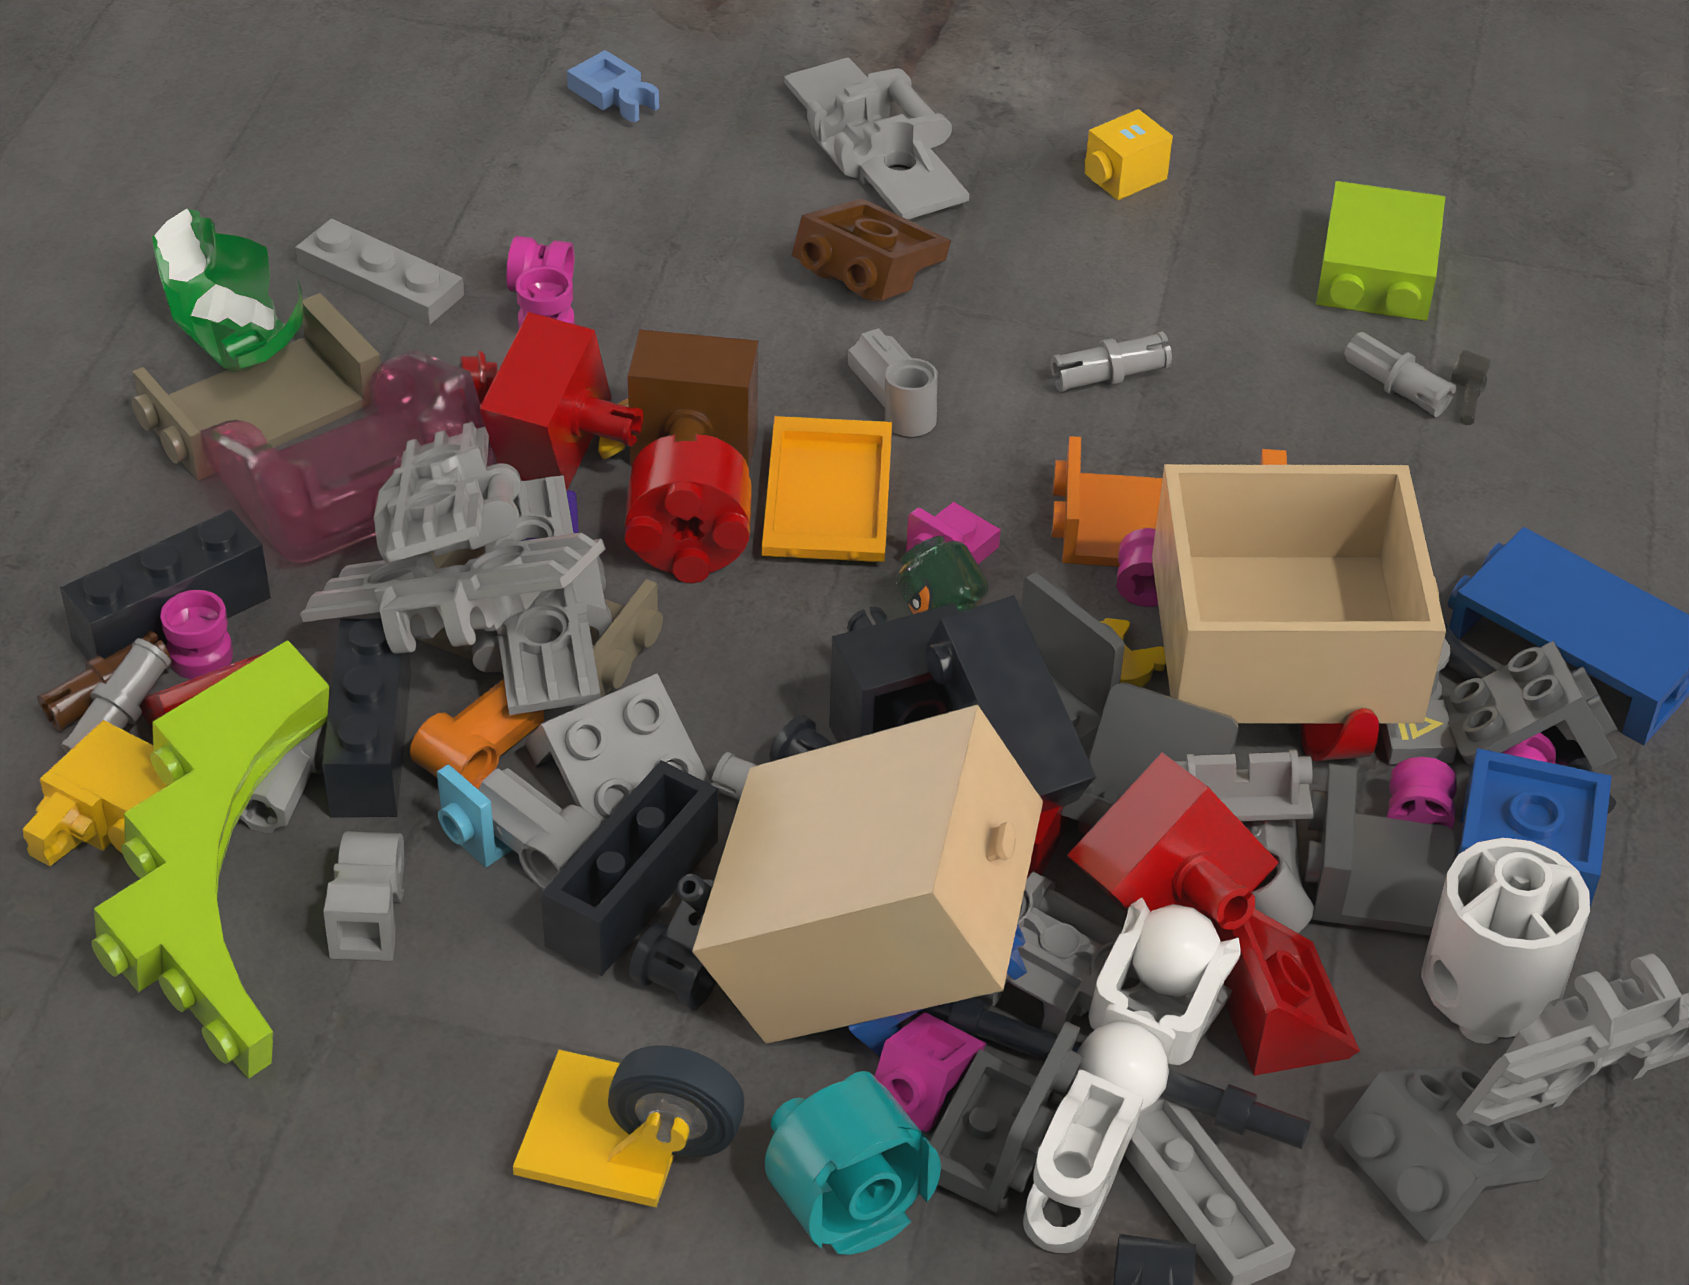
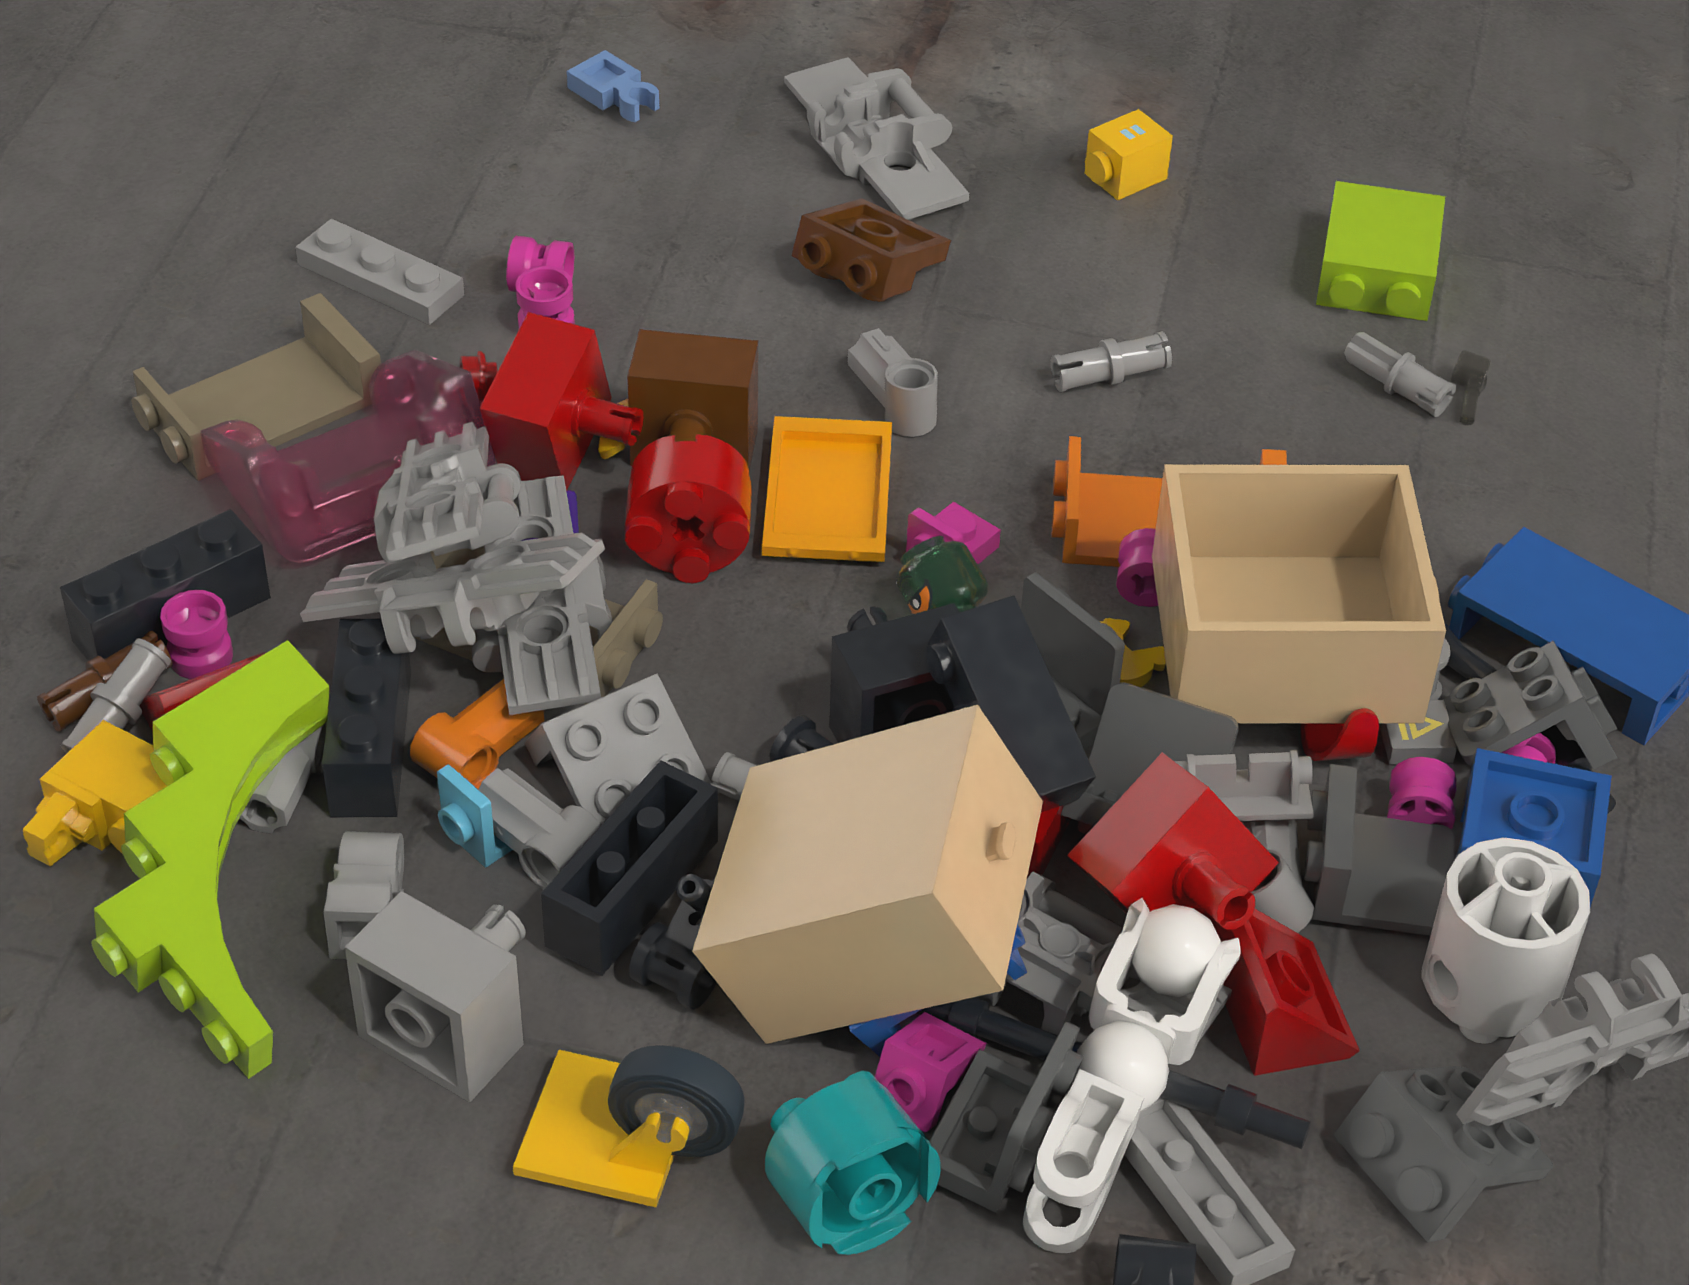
(221, 291): green animal -> none
(439, 991): none -> light grey brick

